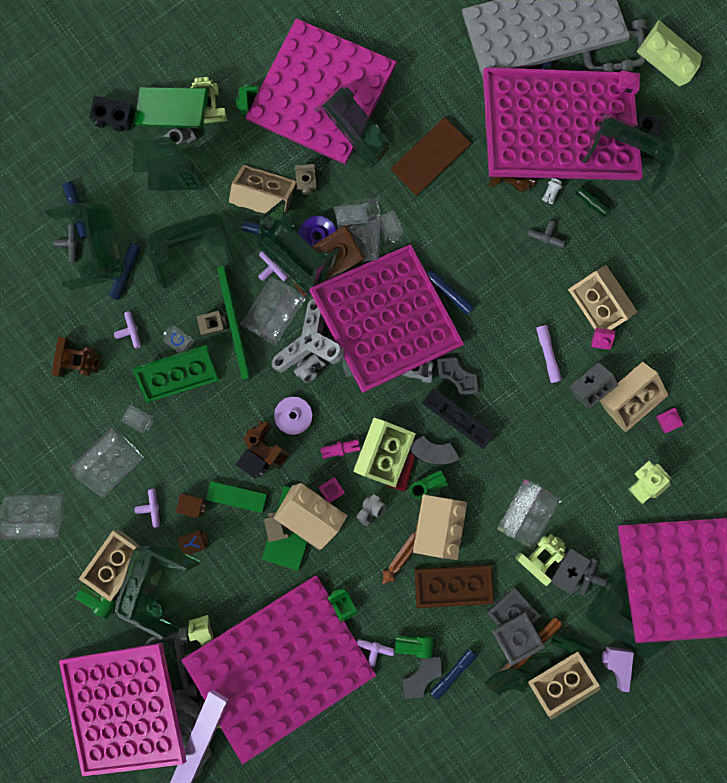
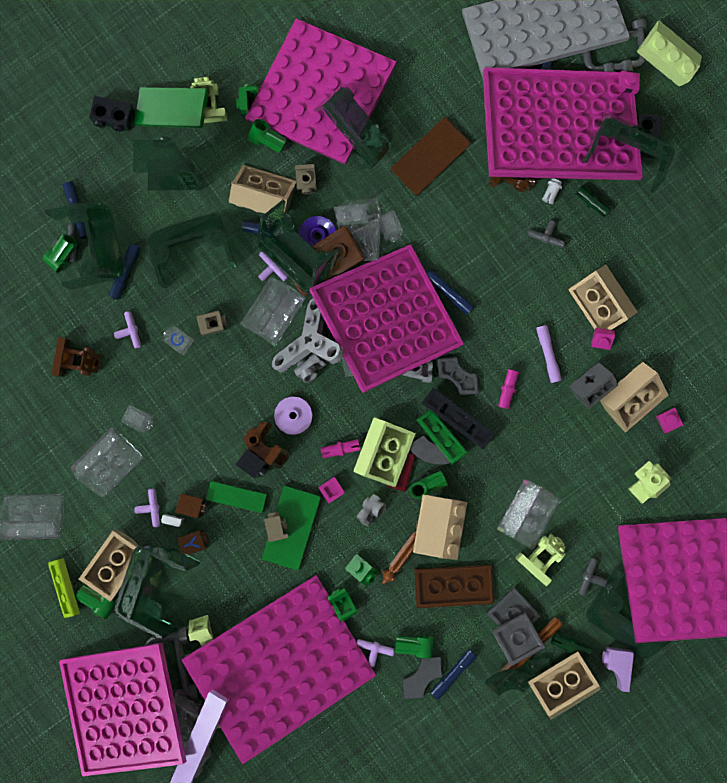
(58, 255): none -> green piece
(63, 588): none -> lime tile
(172, 520): none -> white tile
(176, 373): green tile -> none
(183, 135): light grey plate -> none
(234, 324): green tile -> none
(262, 134): none -> green piece
(310, 516): tan slope -> none
(362, 570): none -> green bracket
(442, 437): none -> green tile
(508, 389): none -> dark pink pin
(577, 563): dark grey brick -> none

